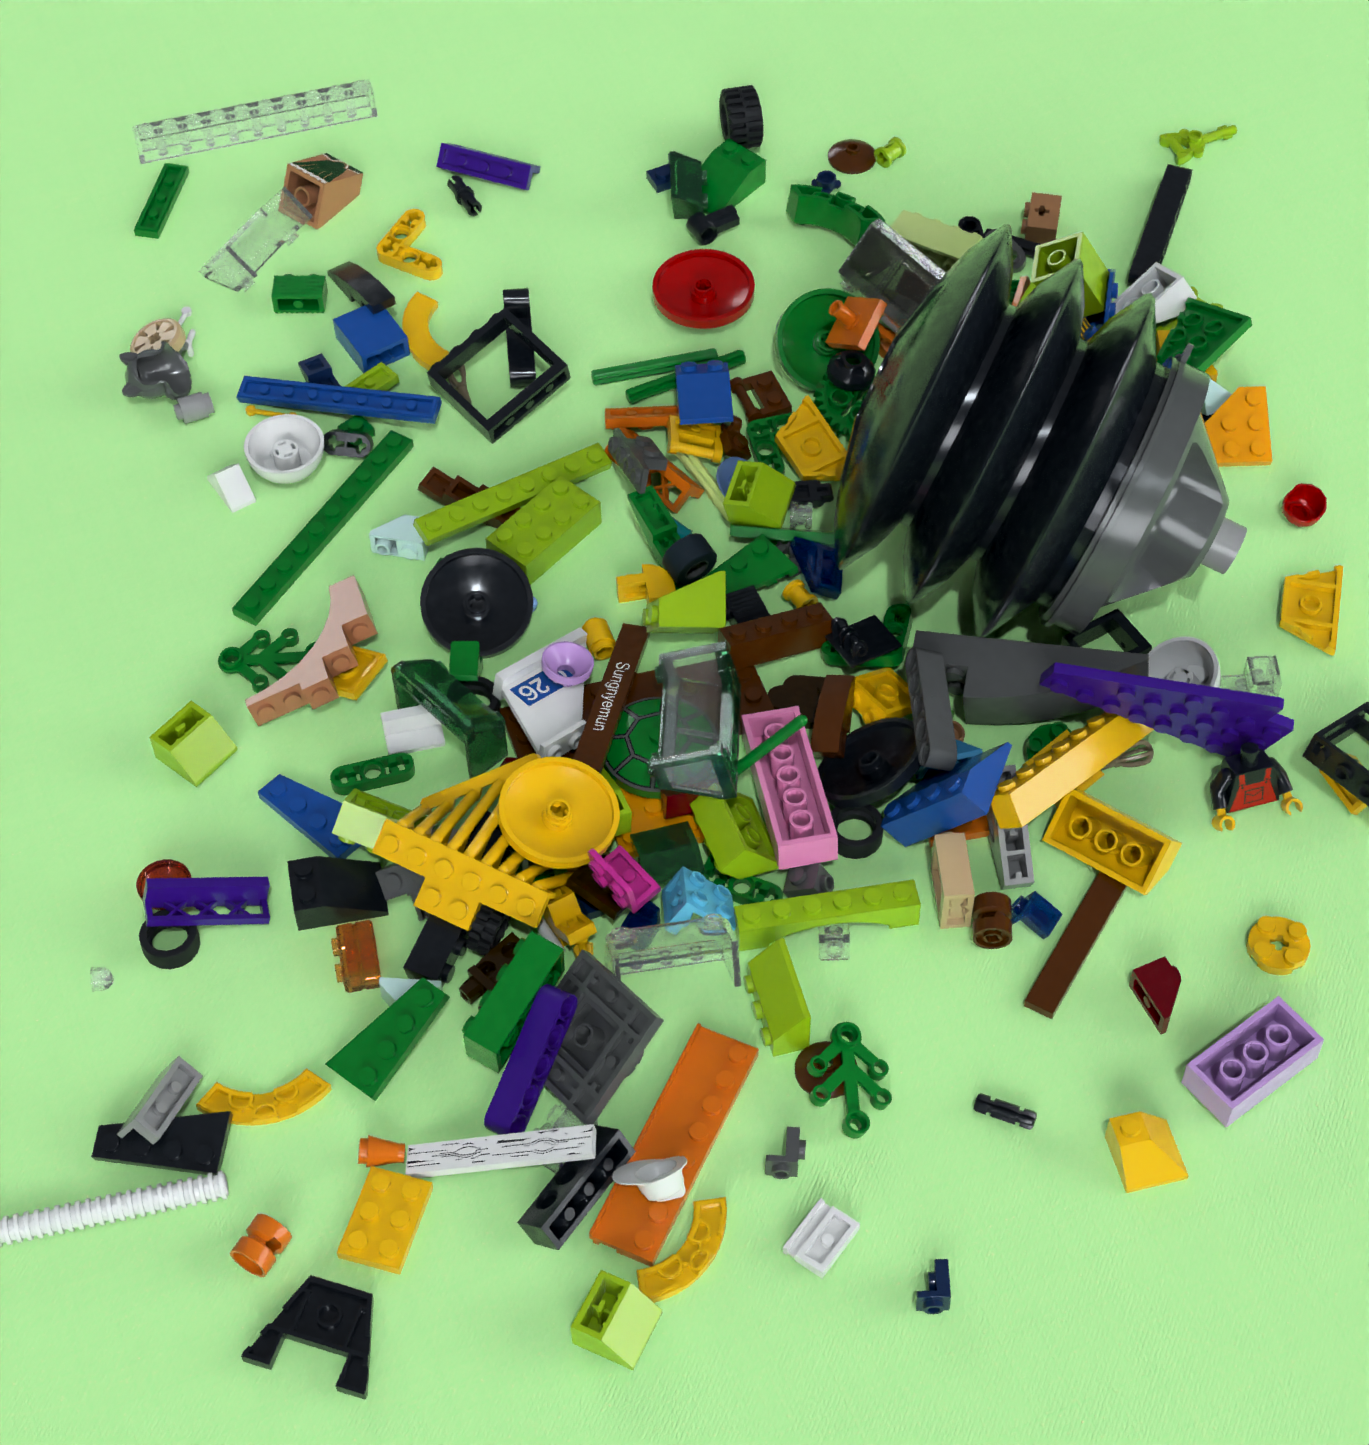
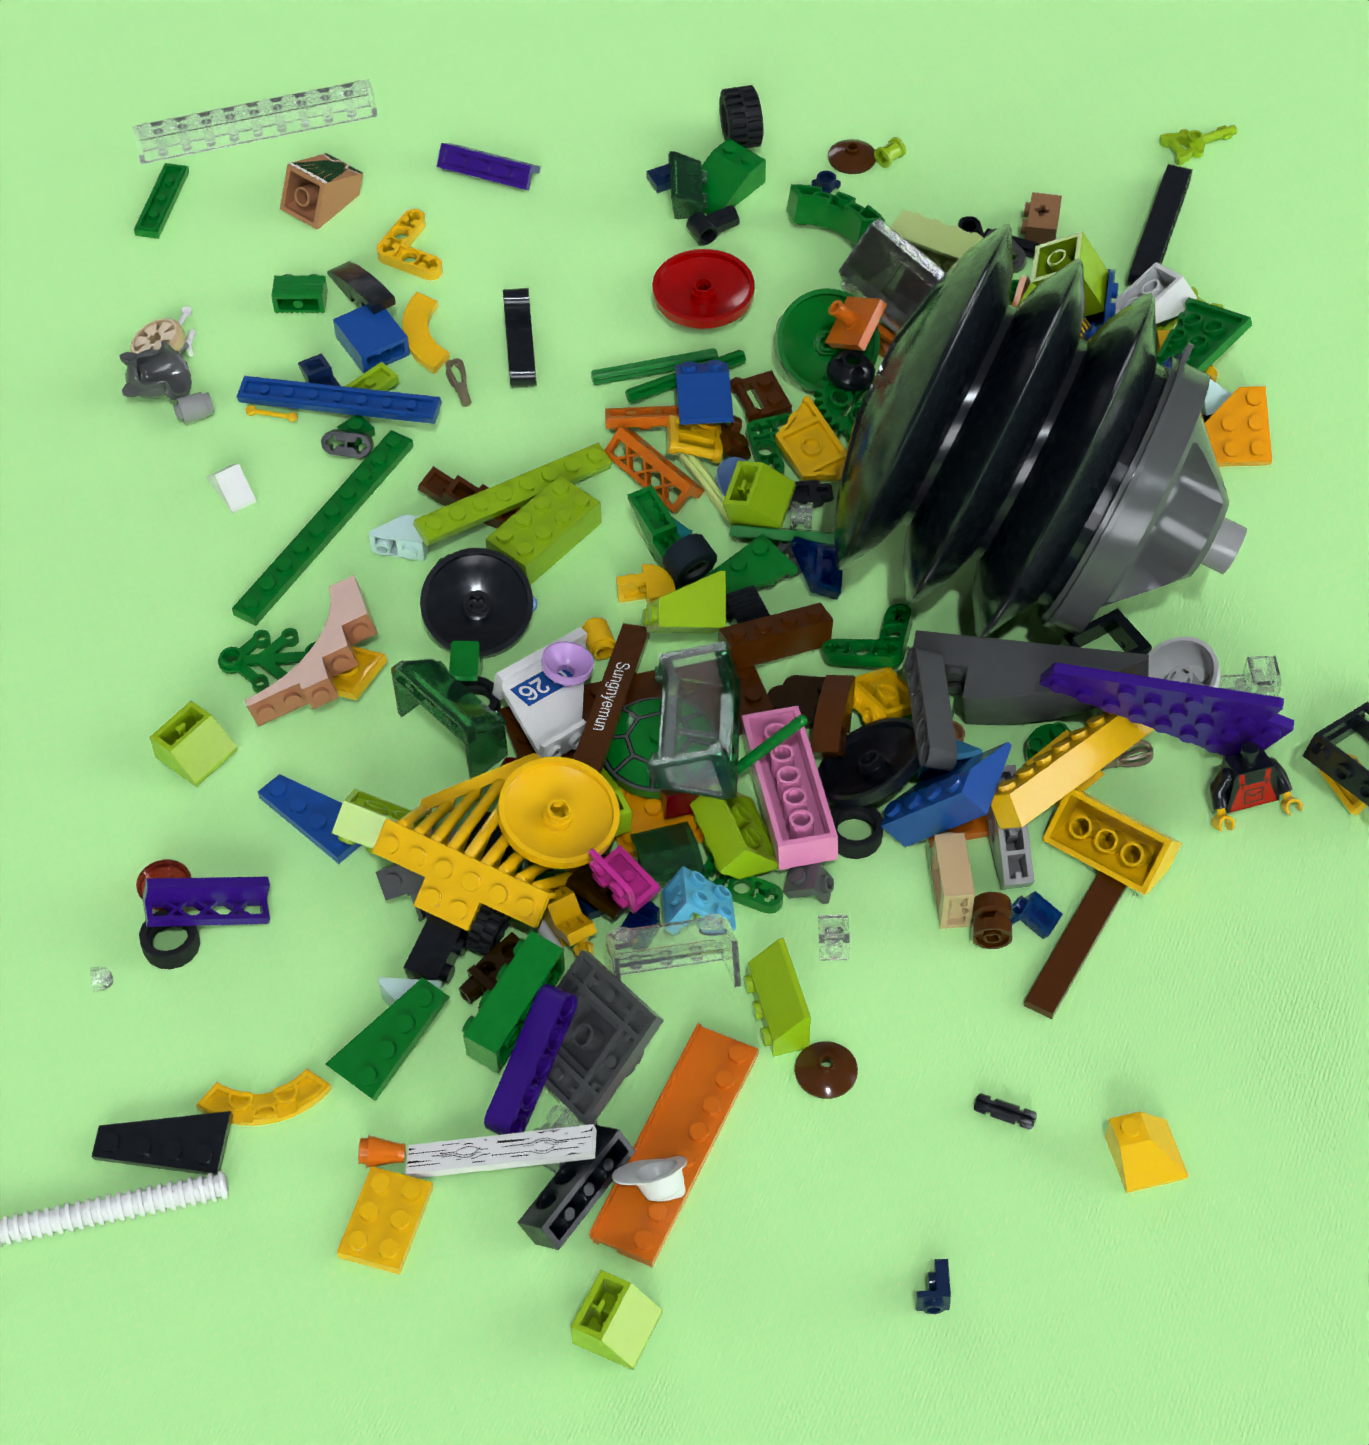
(162, 1101): light grey panel -> none
(256, 242): clear windscreen -> none
(264, 1240): orange wheel -> none
(284, 448): white piece -> none
(326, 1318): black wing -> none
(335, 891): black slope -> none
(358, 956): clear orange brick -> none
(364, 784): green beam -> none
(411, 730): white panel -> none
(464, 195): black pin -> none
(522, 403): black window -> none
(636, 457): dark grey bracket -> none
(692, 1258): yellow tile -> none
(787, 1166): dark grey bracket -> none
(798, 595): yellow bush -> none
(821, 1238): white plate -> none
(851, 1076): green plant -> none
(861, 640): black hinge -> none
(887, 904): lime arch -> none
(1156, 990): dark red slope -> none
(1252, 1061): lavender brick -> none
(1279, 929): yellow plate -> none
(1304, 505): red hair -> none
(1312, 607): yellow wing -> none

